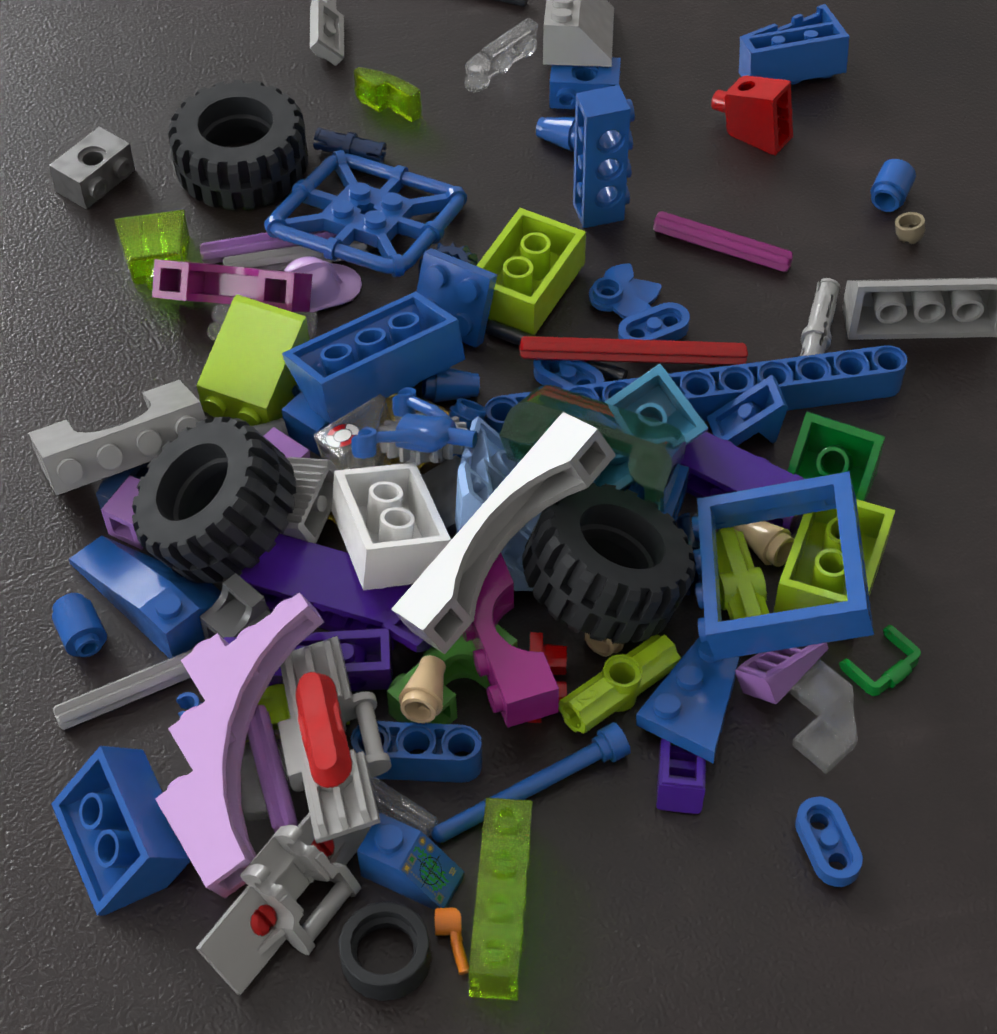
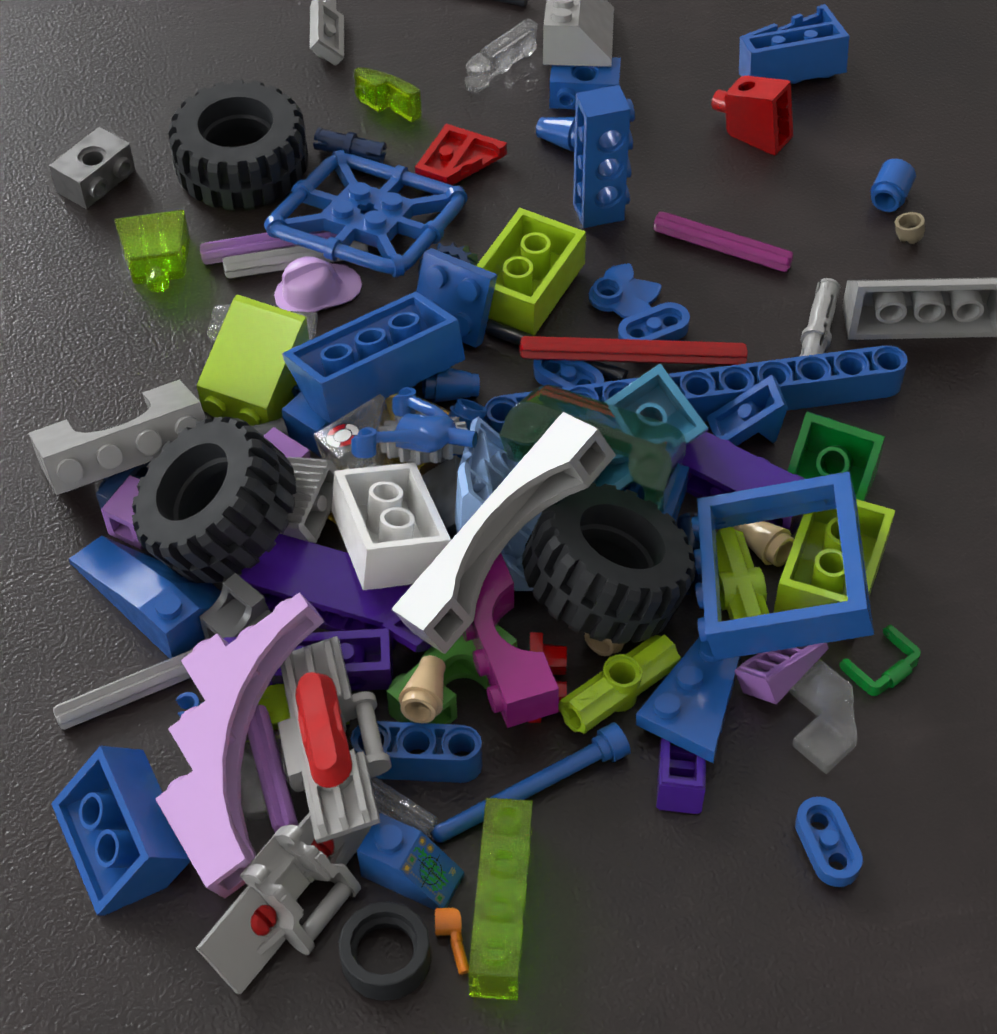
(78, 625): blue brick -> none
(221, 283): magenta arch -> none
(459, 154): none -> red wing

